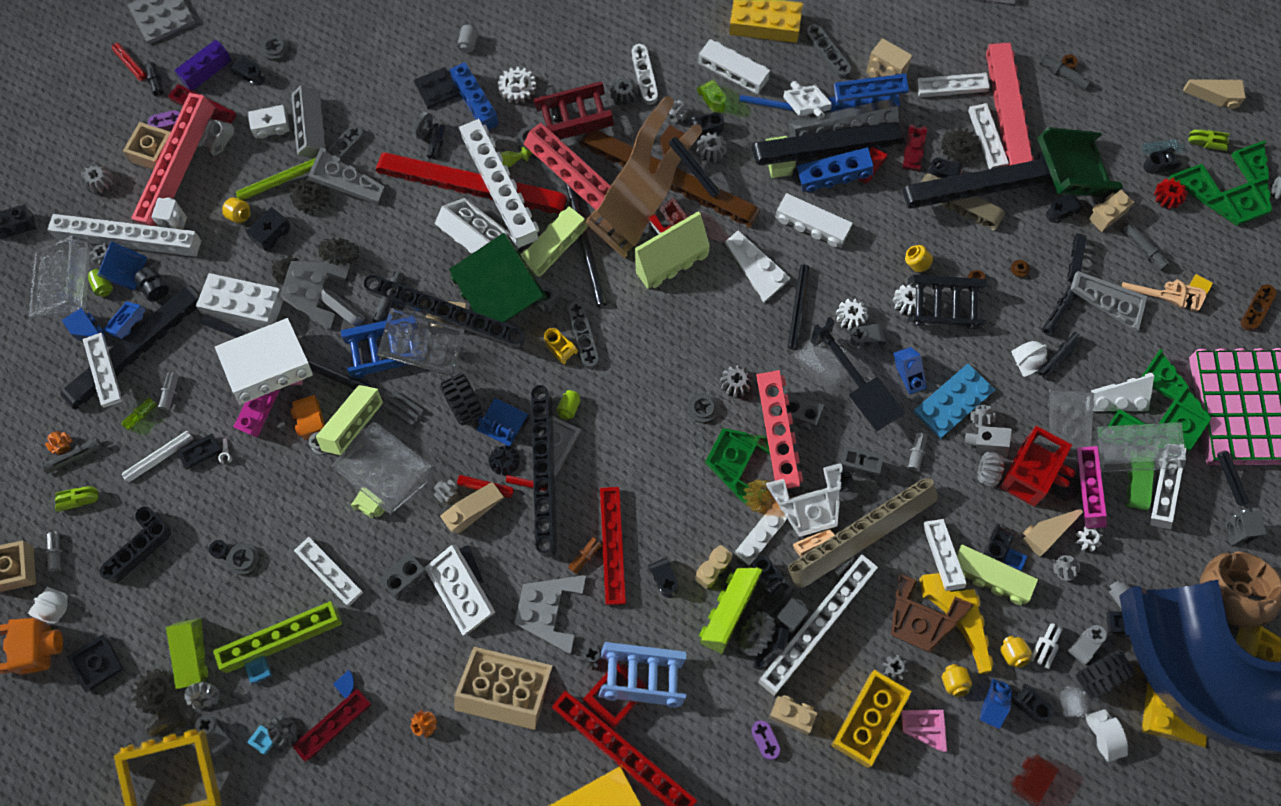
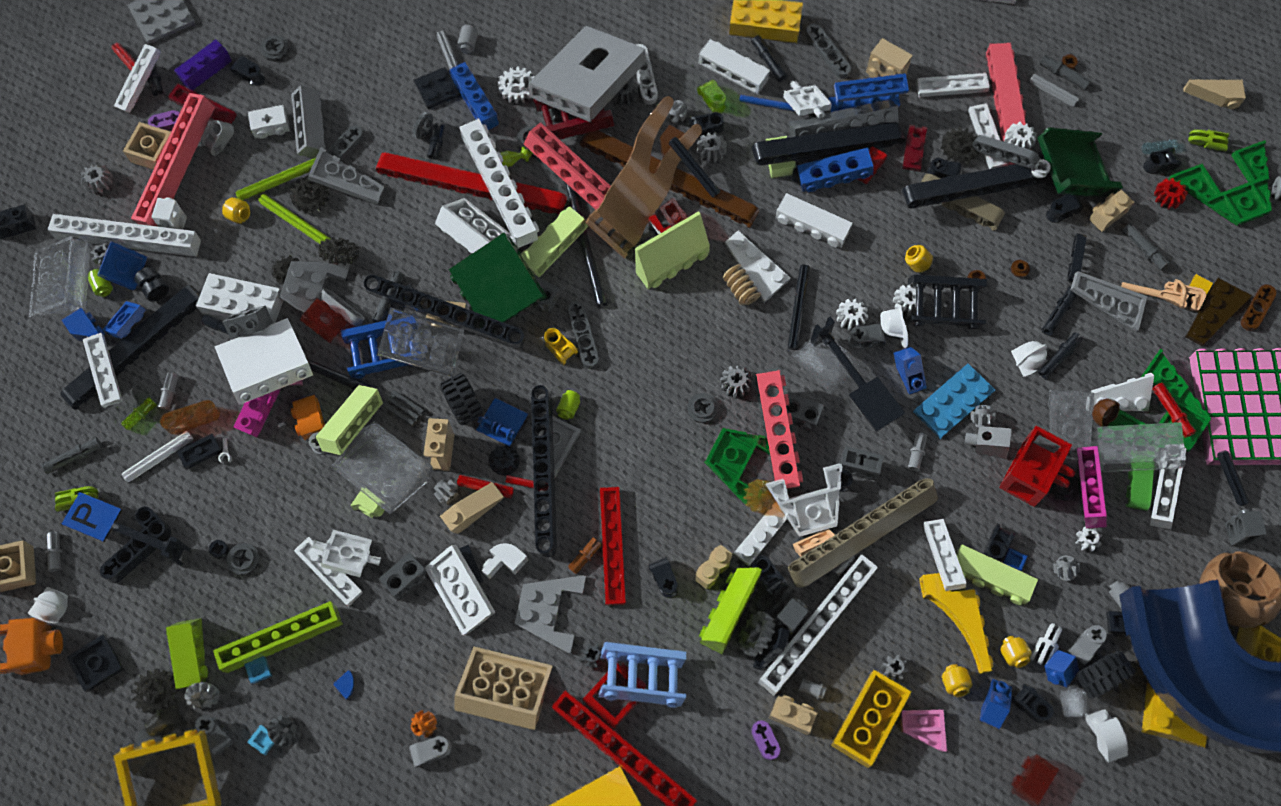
(58, 442): orange gear -> none
(99, 519): none -> piece
(137, 78): none -> white plate
(181, 417): none -> clear orange beam
(247, 322): none -> dark grey brick
(268, 229): black brick -> none
(293, 219): none -> lime axle
(312, 319): none -> clear red brick
(331, 725): dark red plate -> none
(346, 553): none -> white plate
(427, 750): none -> light grey piece
(439, 443): none -> tan panel
(447, 49): none -> light grey axle
(504, 555): none -> white brick
(582, 90): none -> light grey panel
(740, 286): none -> tan piece
(765, 52): none -> black pin
(812, 688): none -> light grey pin
(894, 325): none -> white piece
(920, 624): reddish brown wing -> none
(991, 469): light grey gear -> none
(1006, 151): none -> dark grey beam
(1021, 135): none -> white gear
(1040, 173): none -> white bush
(1048, 531): tan slope -> none
(1054, 90): none -> light grey axle
(1061, 668): none -> blue brick
(1105, 412): none -> reddish brown hair
(1173, 409): none -> red pin
(1216, 310): none -> dark brown wing

